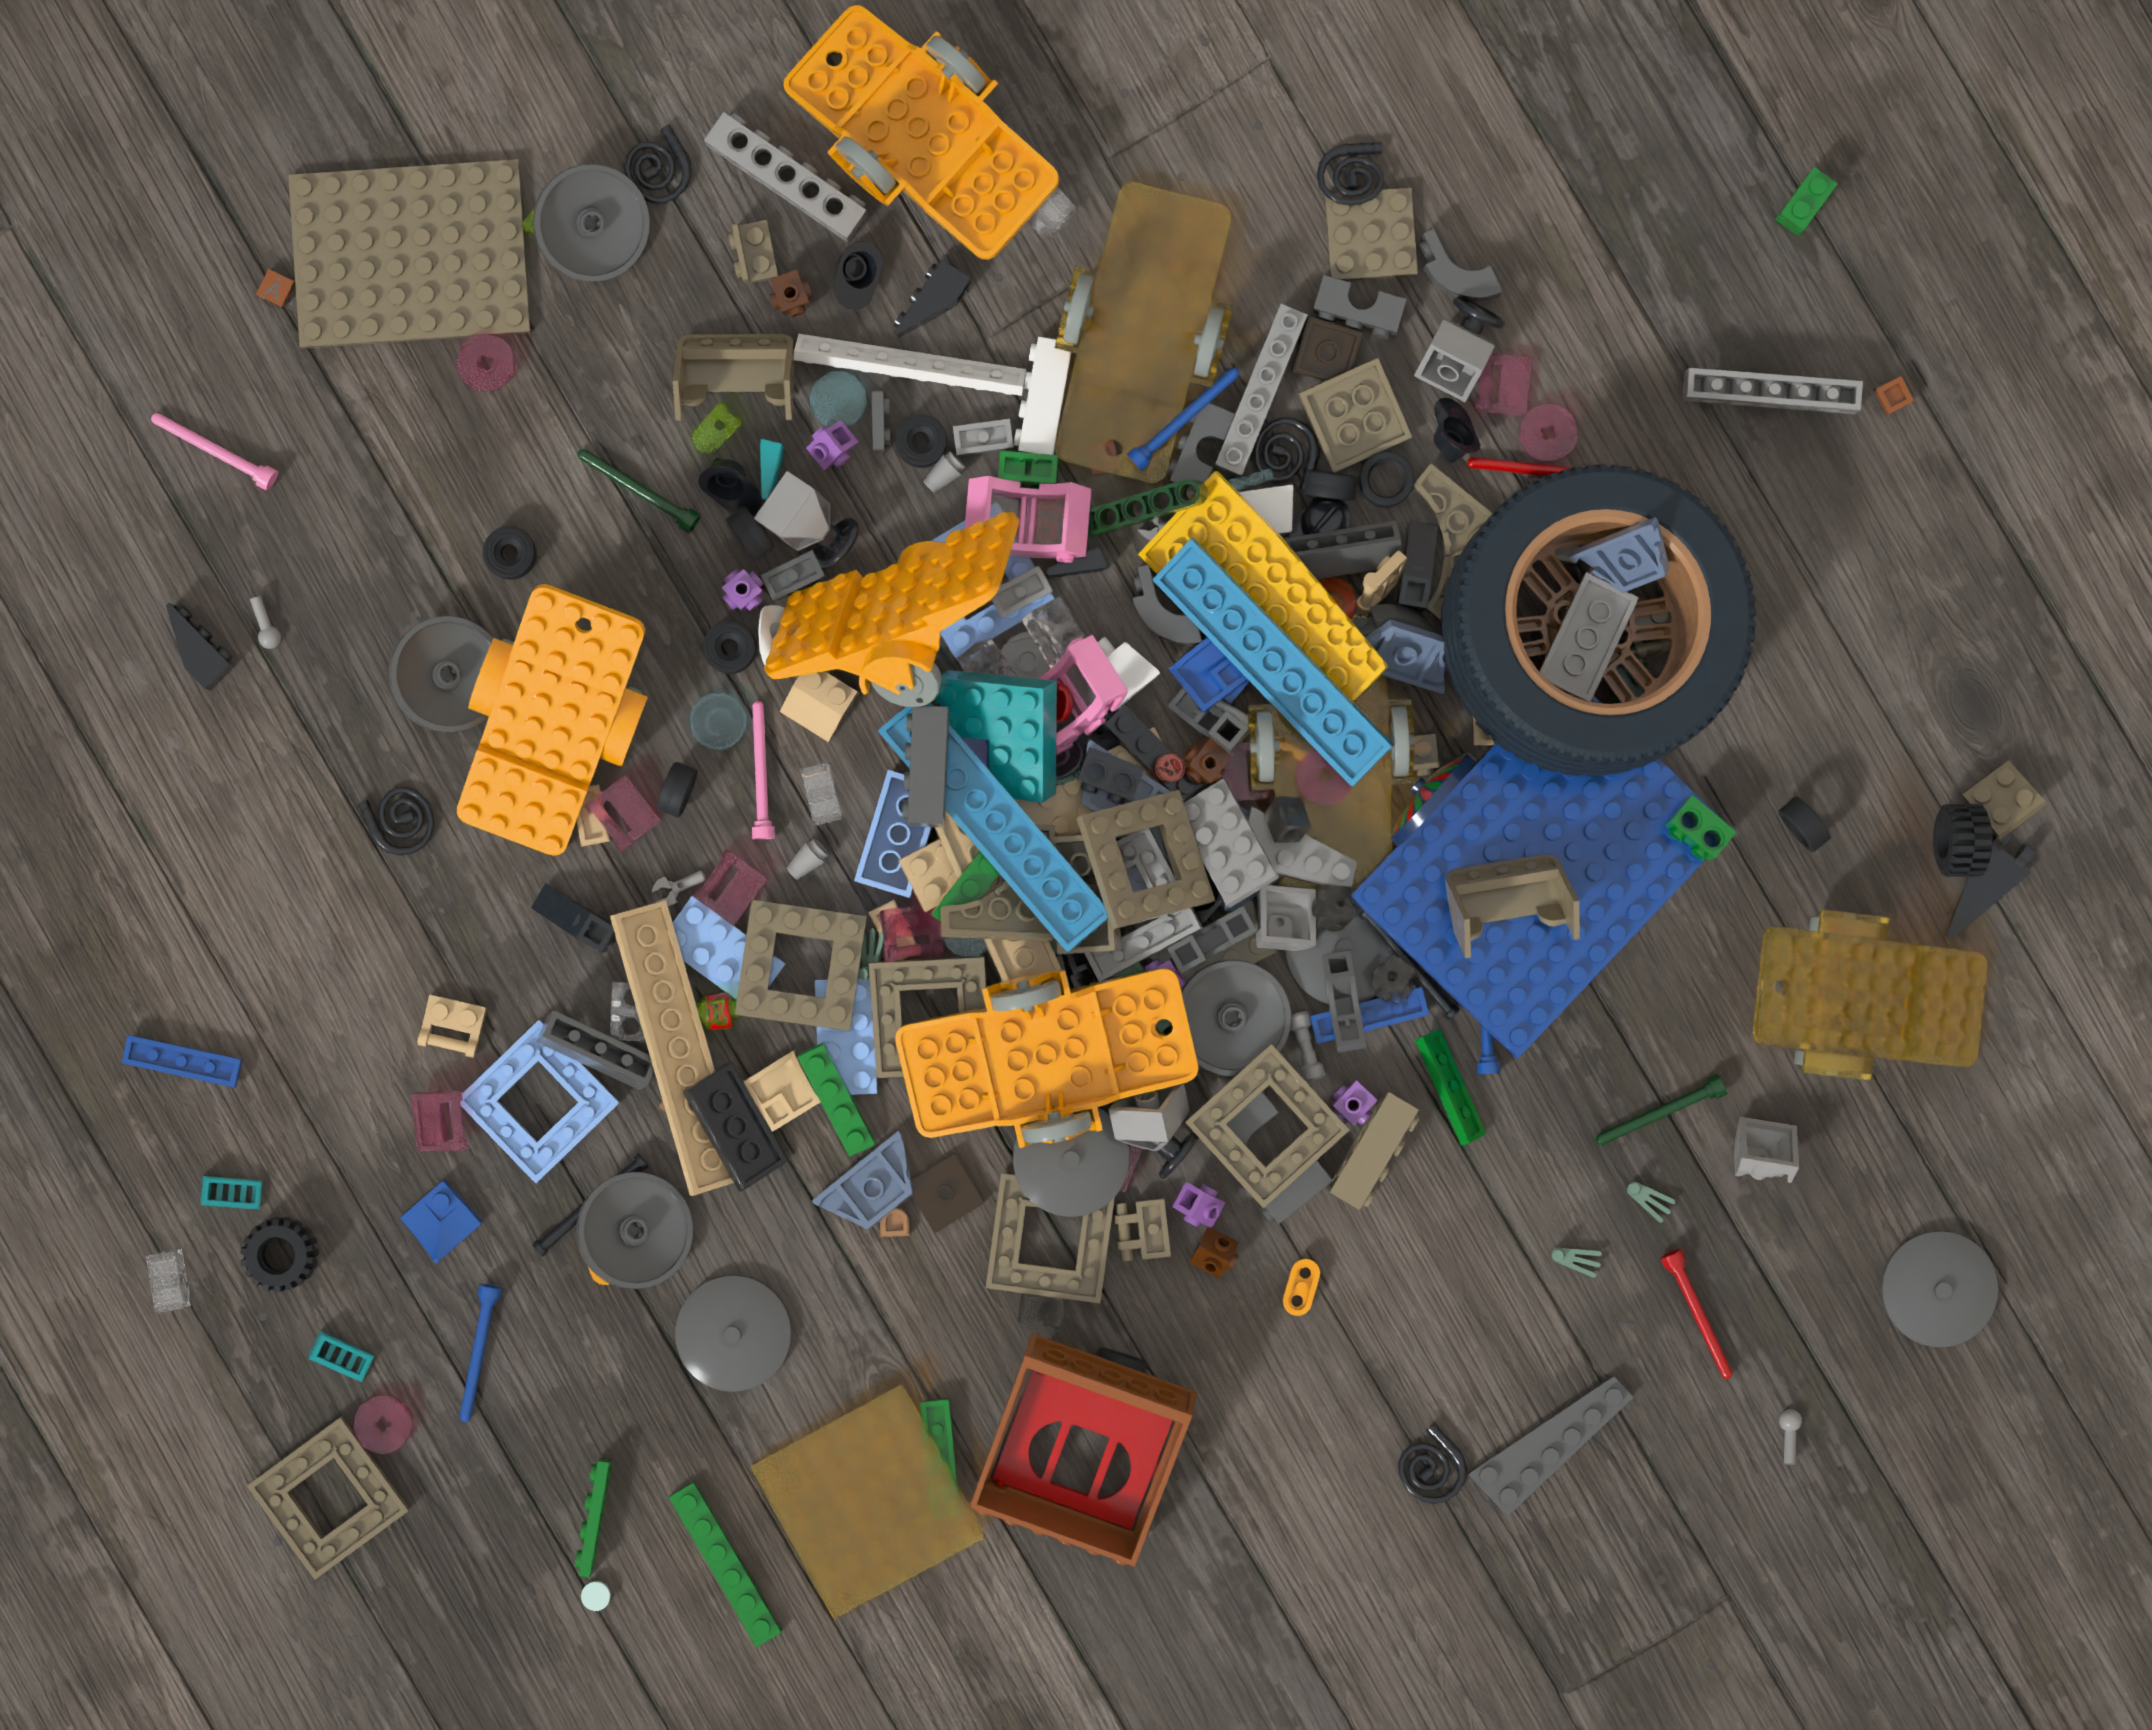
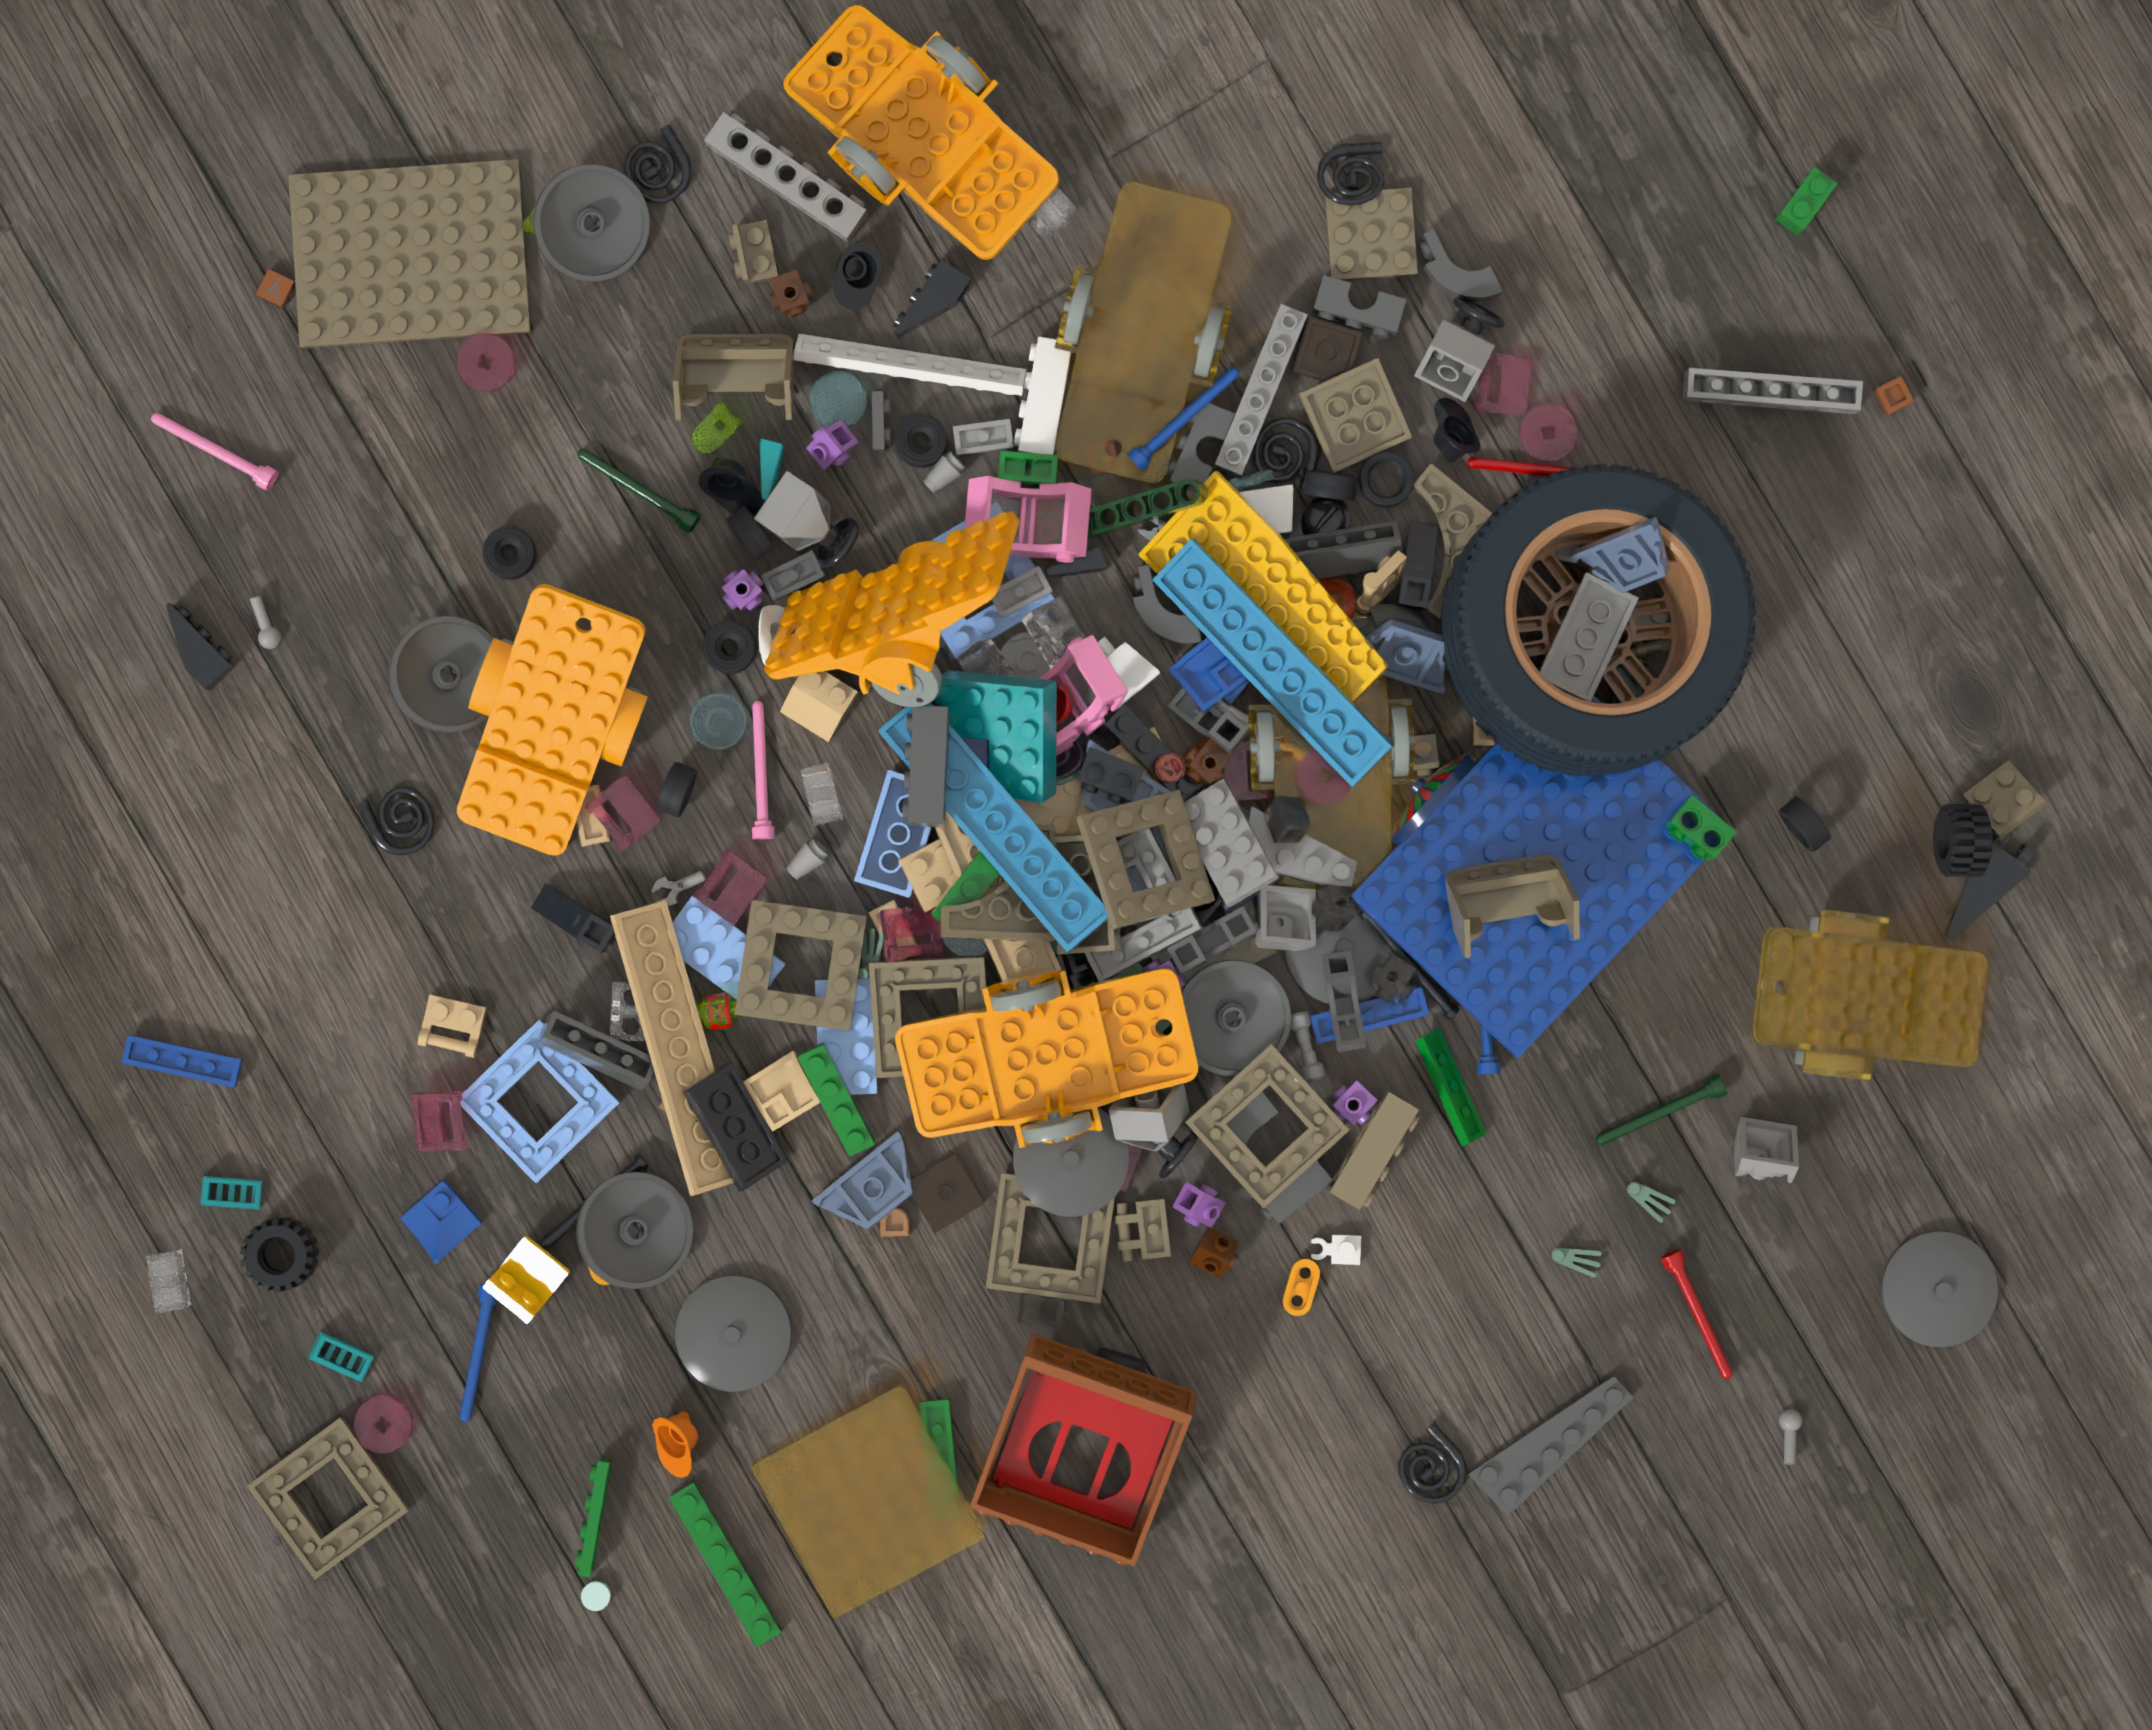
(526, 1279): none -> bracket
(675, 1442): none -> orange piece
(1343, 1249): none -> white plate

